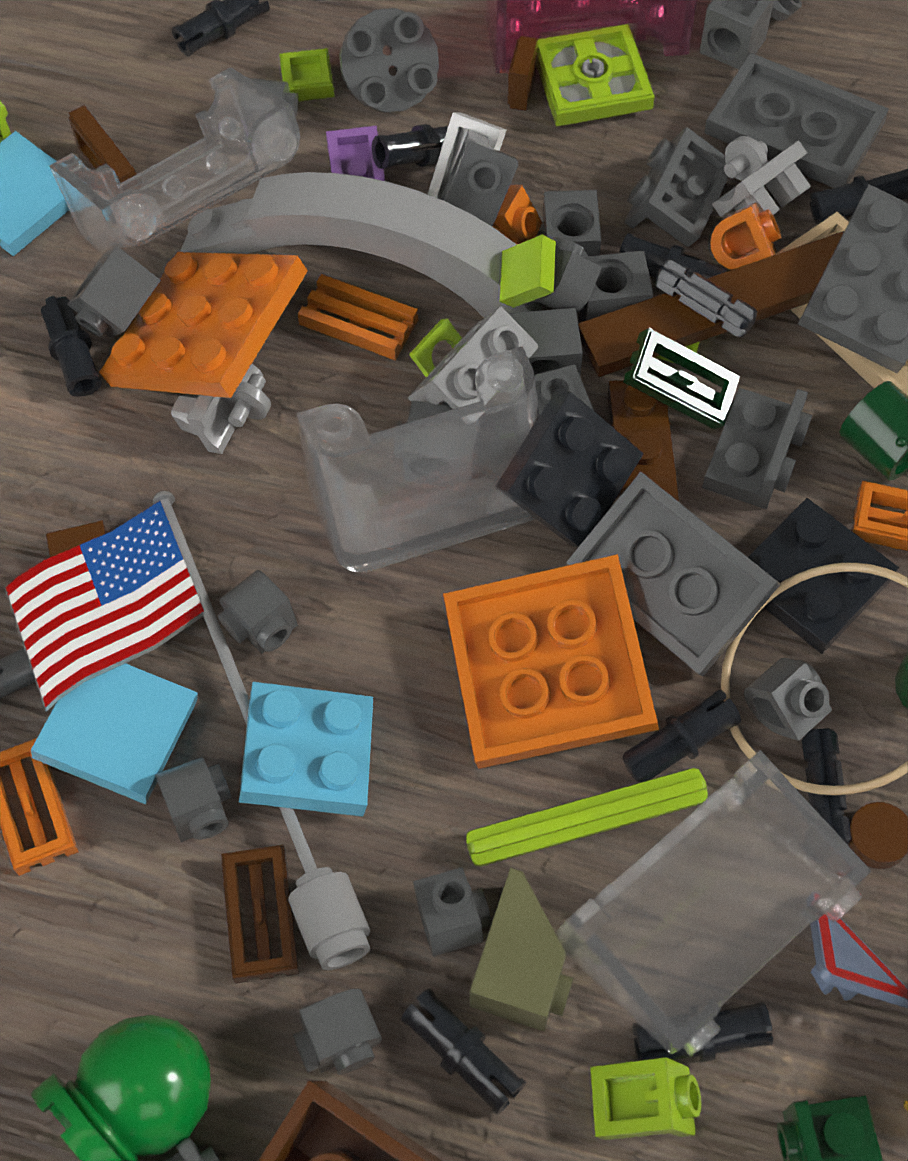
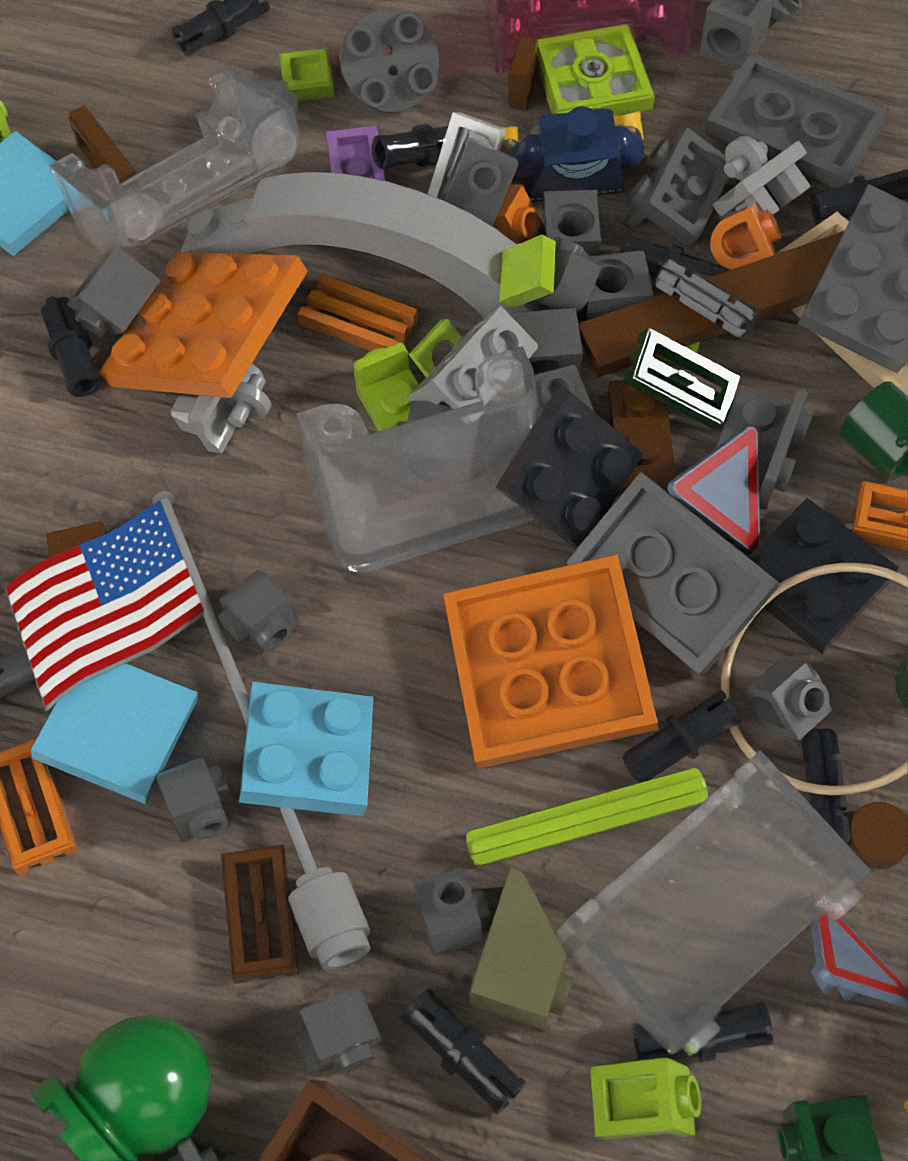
(384, 384): none -> lime bracket
(576, 151): none -> dark blue torso
(726, 489): none -> piece

